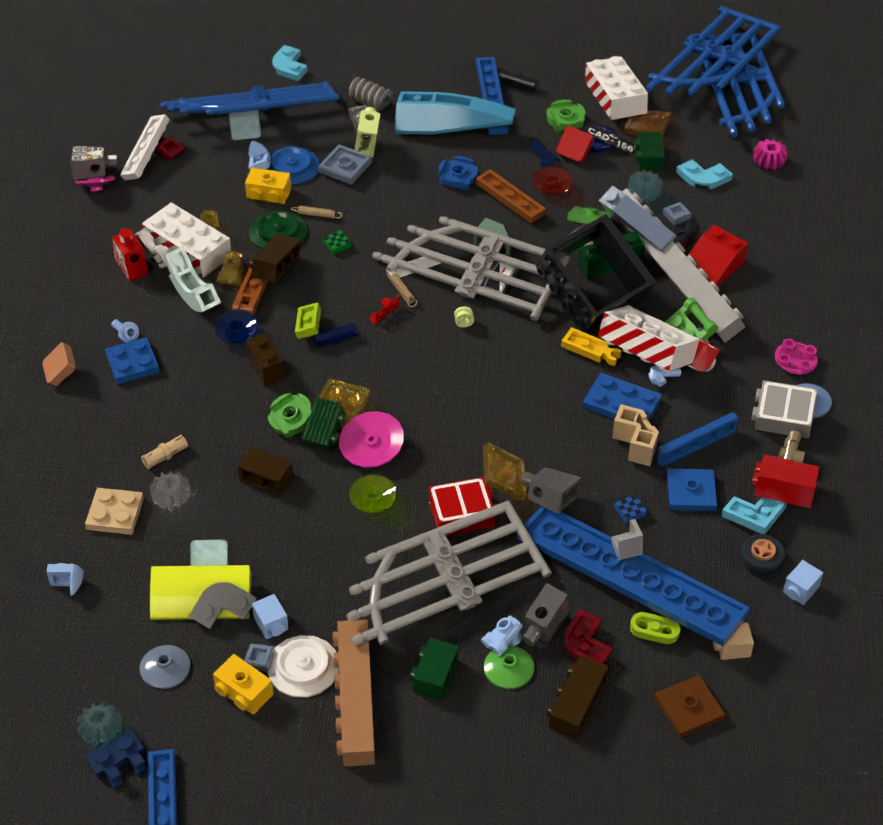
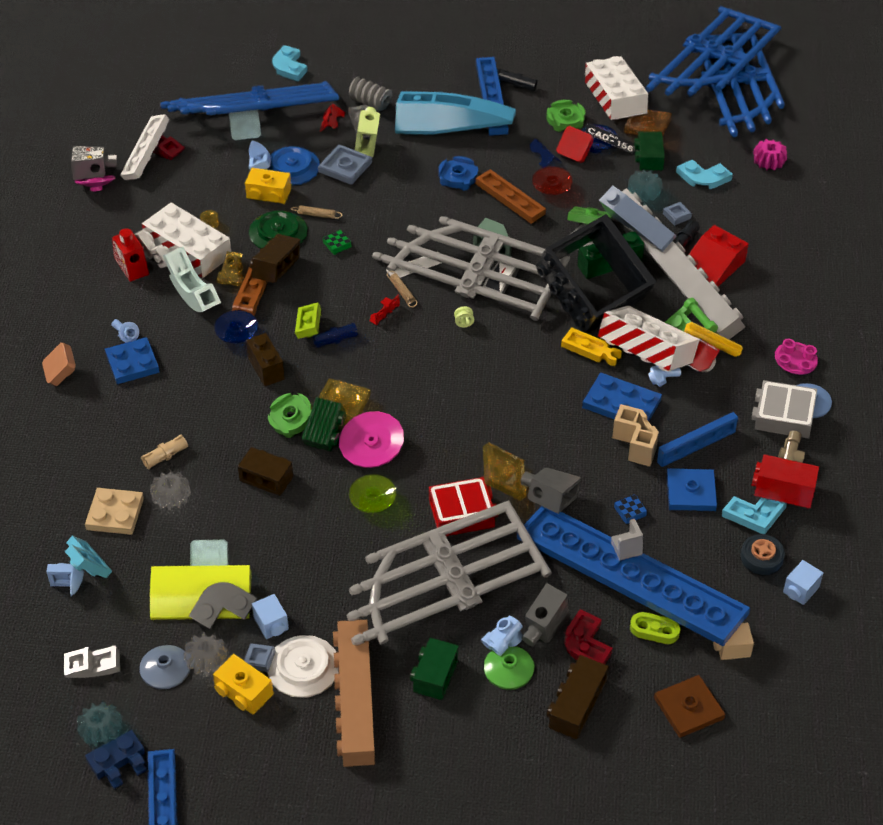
(85, 663): none -> light grey slope
(86, 558): none -> medium azure plate
(205, 654): none -> clear gear
(336, 111): none -> red piece
(714, 339): none -> yellow axle

